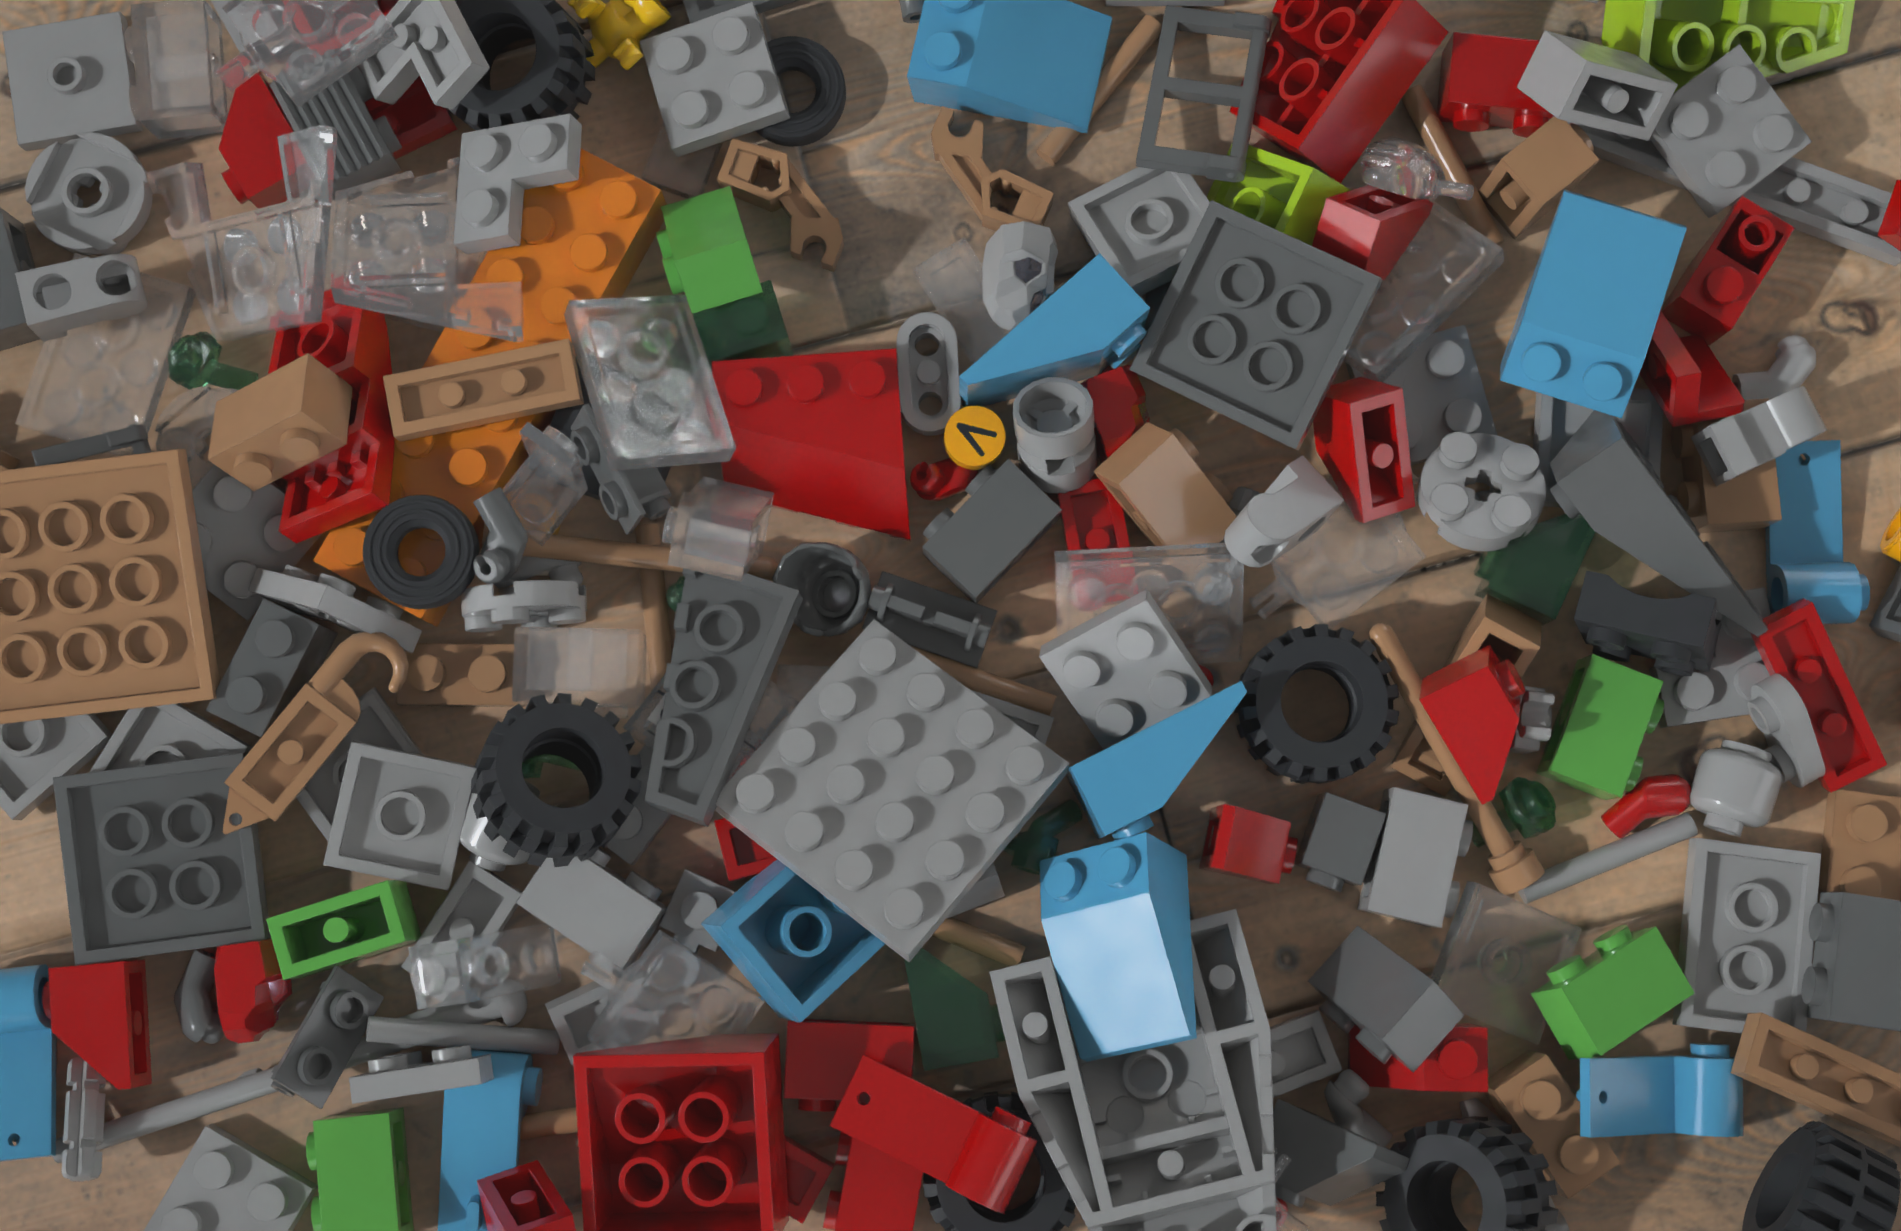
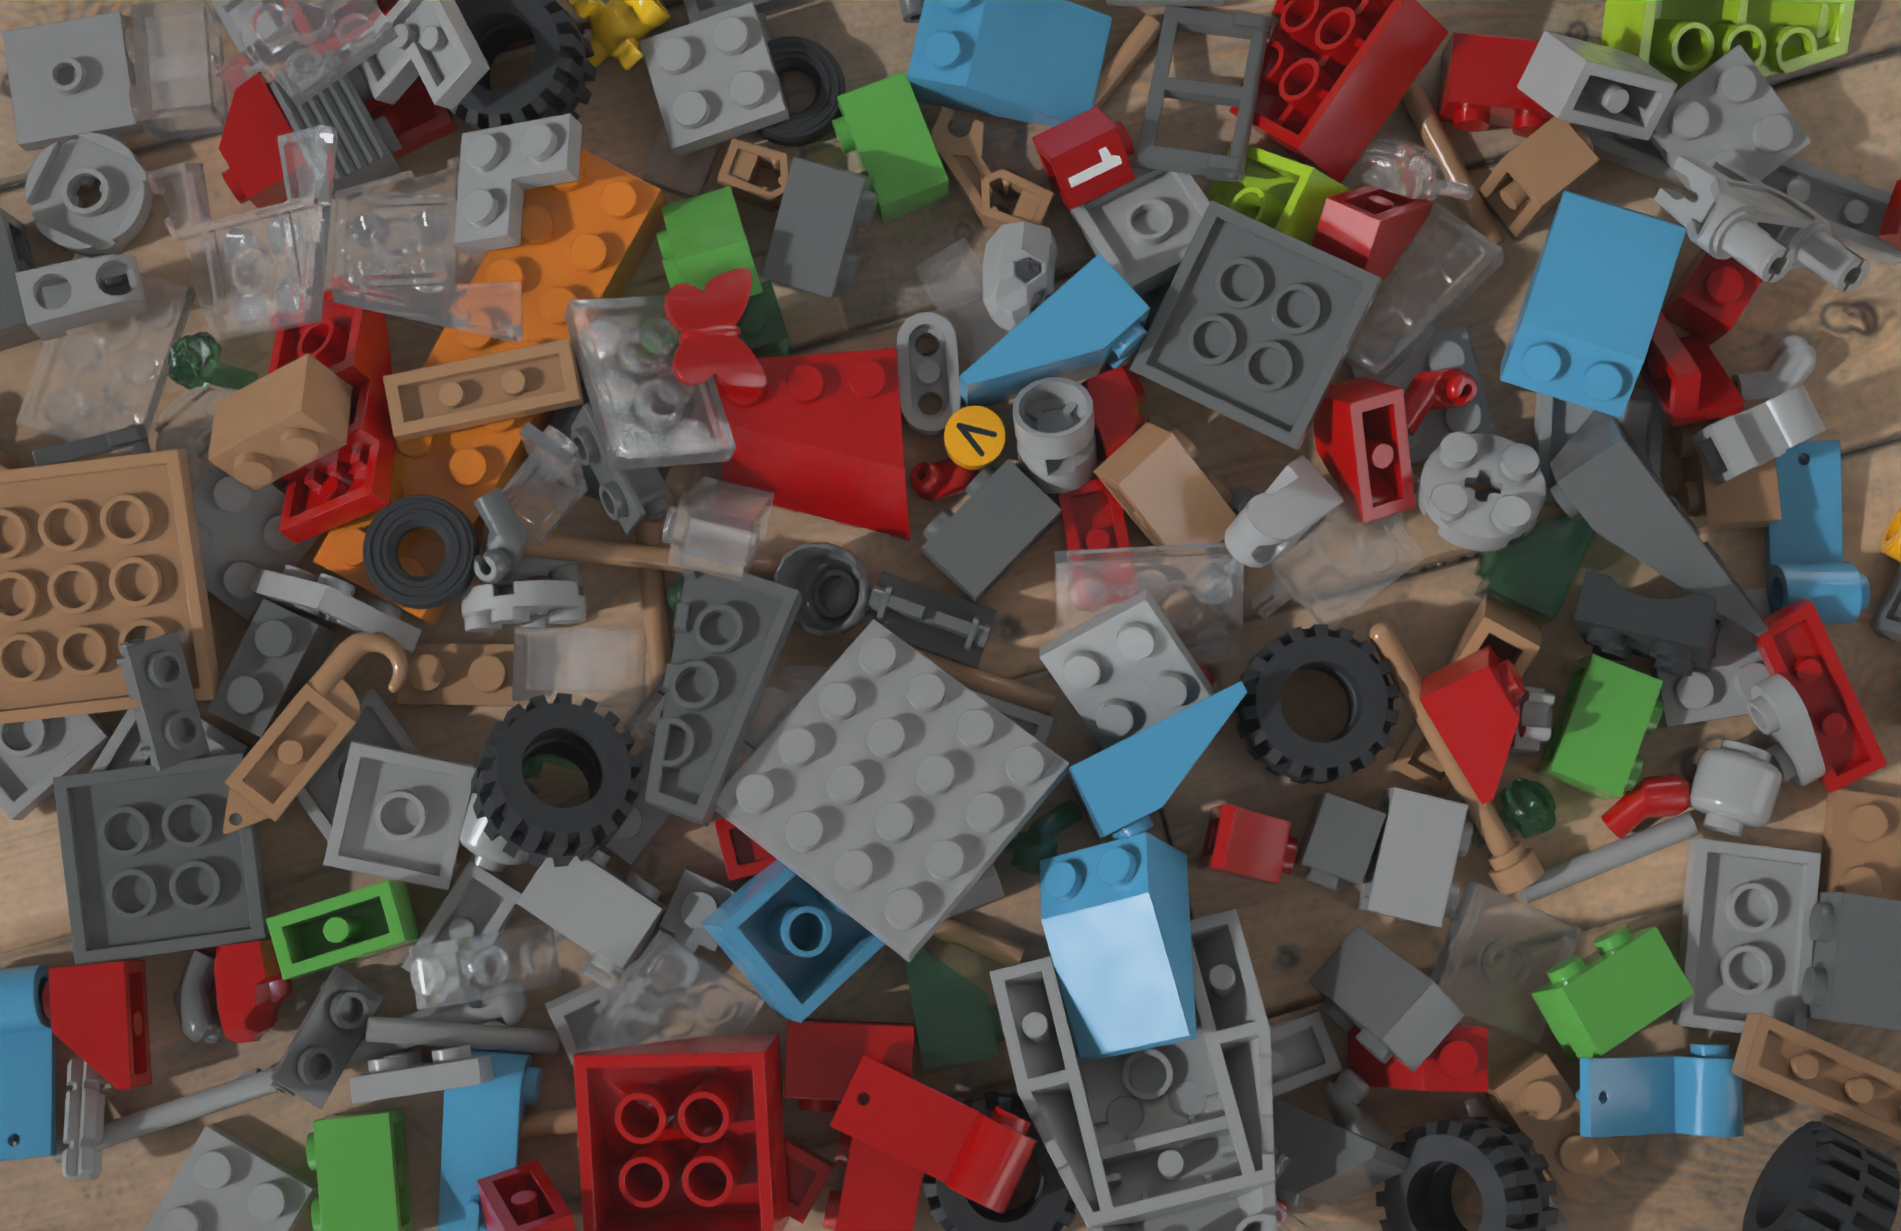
(166, 701): none -> dark grey hinge
(711, 333): none -> red animal
(819, 228): none -> dark grey brick
(892, 146): none -> bright green brick
(1085, 157): none -> red brick
(1437, 391): none -> red arm
(1758, 226): none -> light grey connector

